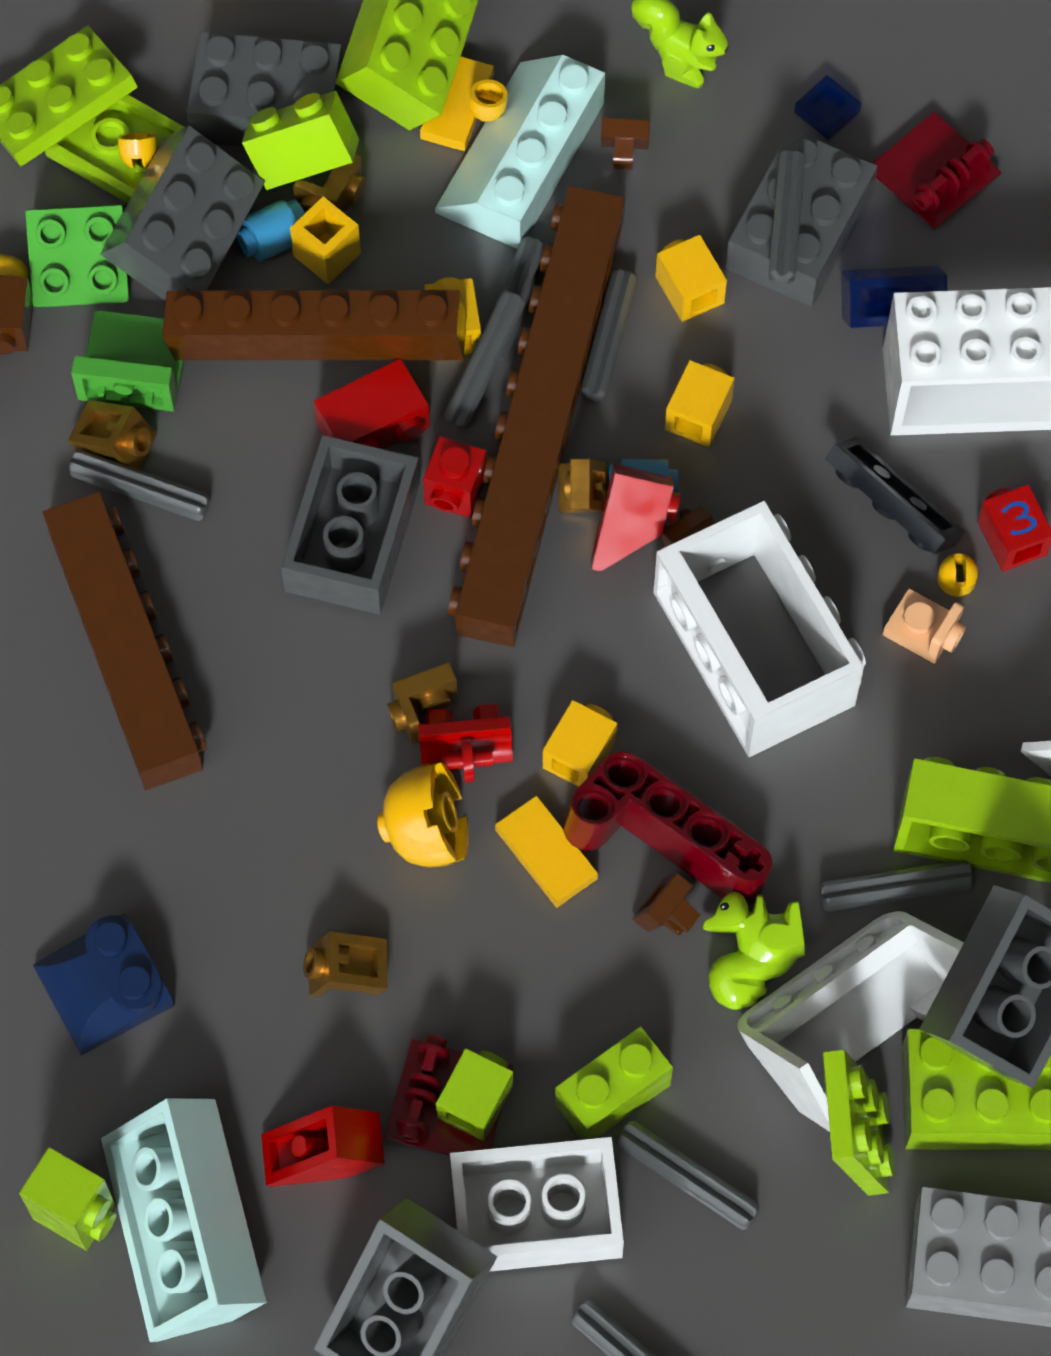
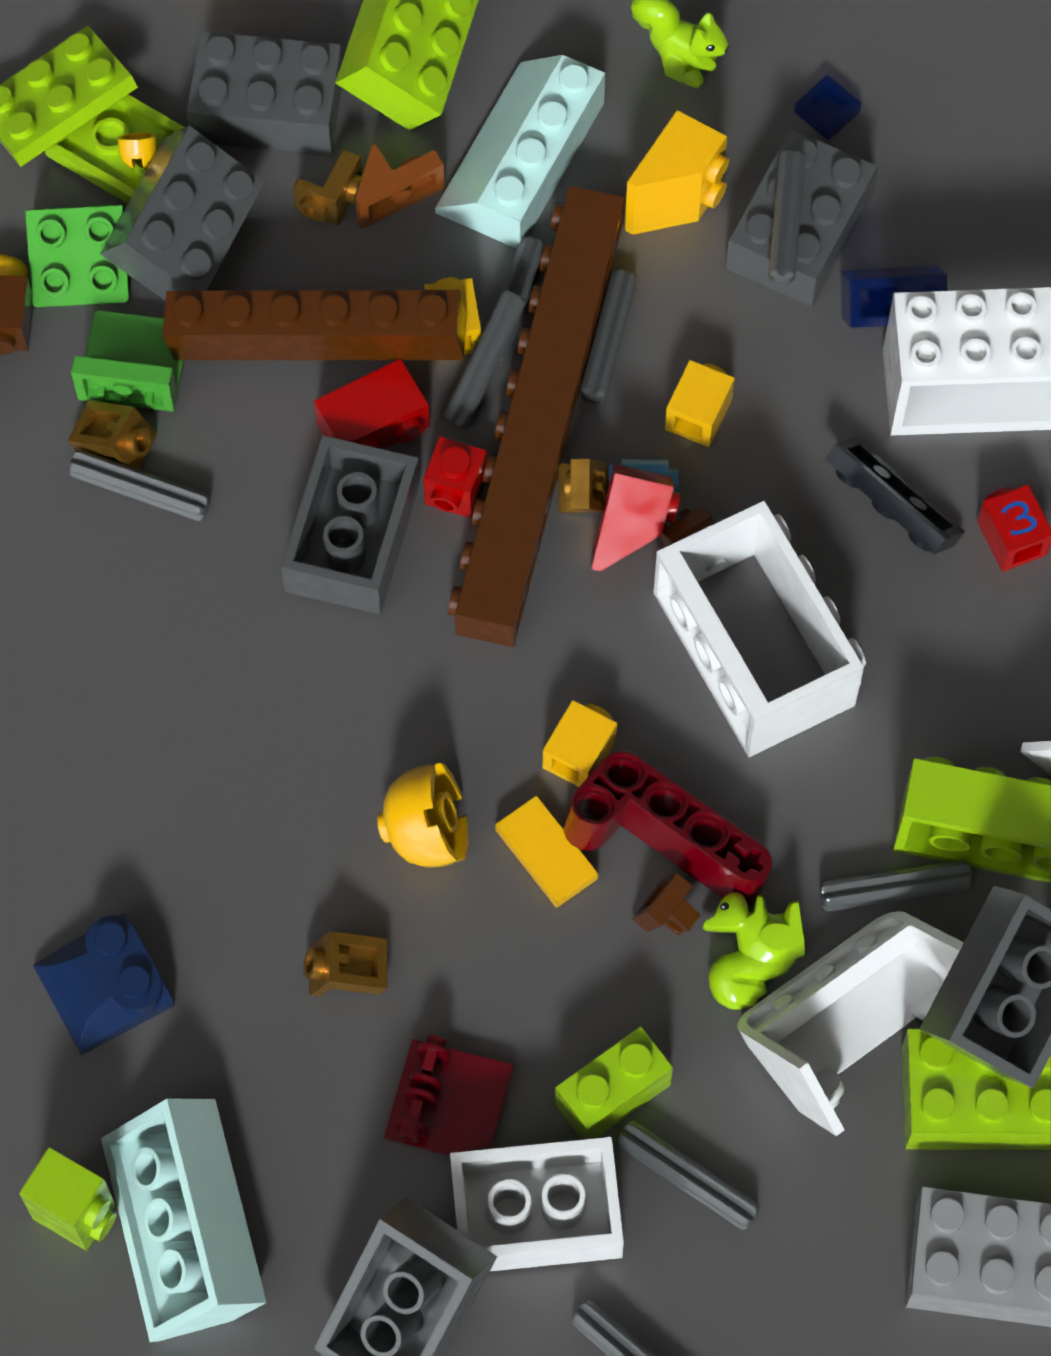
(123, 640): reddish brown brick -> none
(268, 230): dark azure brick -> none
(300, 139): lime brick -> none
(323, 1147): red slope -> none
(325, 240): yellow brick -> none
(390, 191): none -> dark orange slope
(420, 693): pearl gold bracket -> none
(457, 120): yellow tile -> none
(466, 742): red hips -> none
(475, 1093): lime brick -> none
(488, 100): yellow hinge -> none
(625, 137): reddish brown tile -> none
(677, 177): none -> yellow slope
(690, 277): yellow brick -> none
(857, 1123): lime plate -> none
(925, 626): light nougat bracket -> none
(936, 170): dark red hinge -> none
(947, 575): yellow hinge -> none

